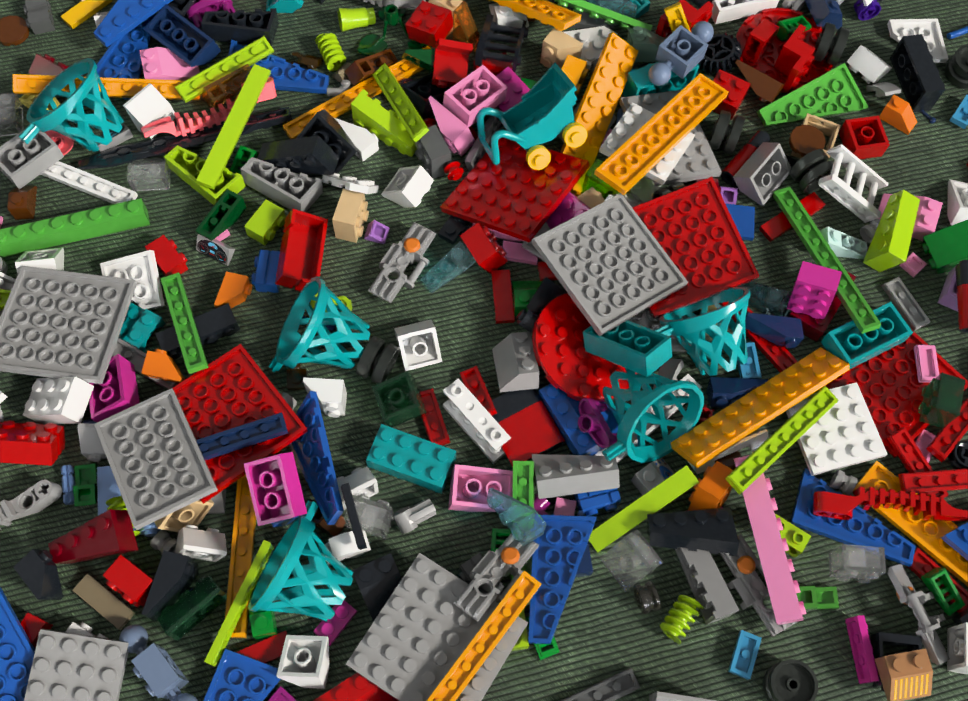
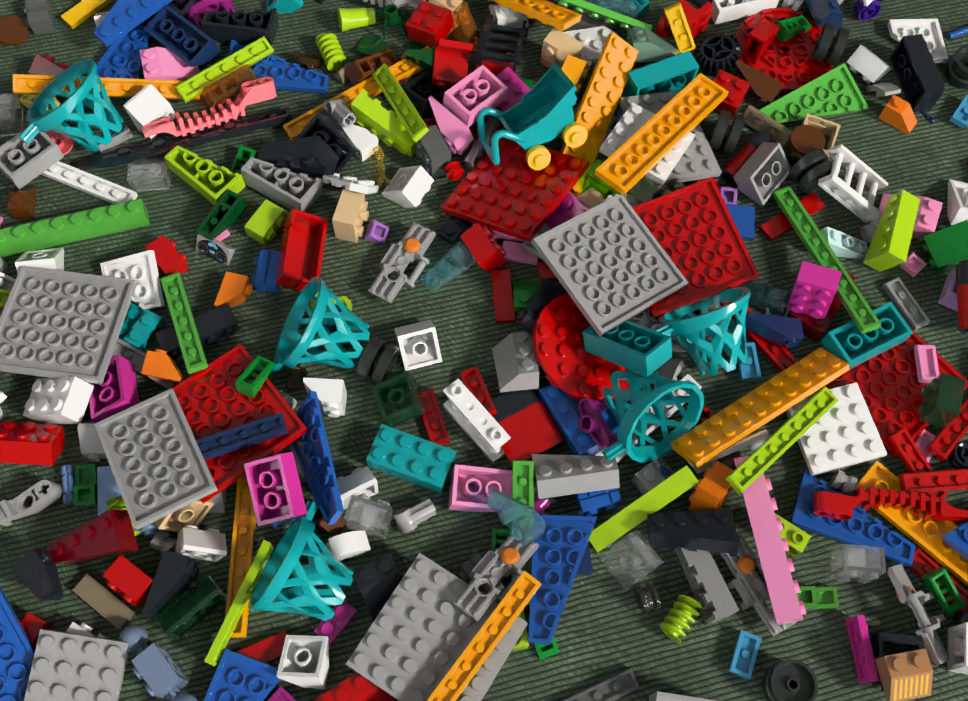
(233, 127): lime tile -> none
(250, 387): none -> green slope
(263, 624): green slope -> none
(339, 110): none -> light grey piece
(345, 85): light grey arm -> none
(353, 516): black tile -> none
(379, 153): none -> clear yellow piece
(564, 507): bright pink tile -> none
(680, 52): sand blue brick -> none
(725, 391): dark blue slope -> none
(760, 121): none -> dark tan tile
(795, 58): red bracket -> none
(864, 137): red brick -> none

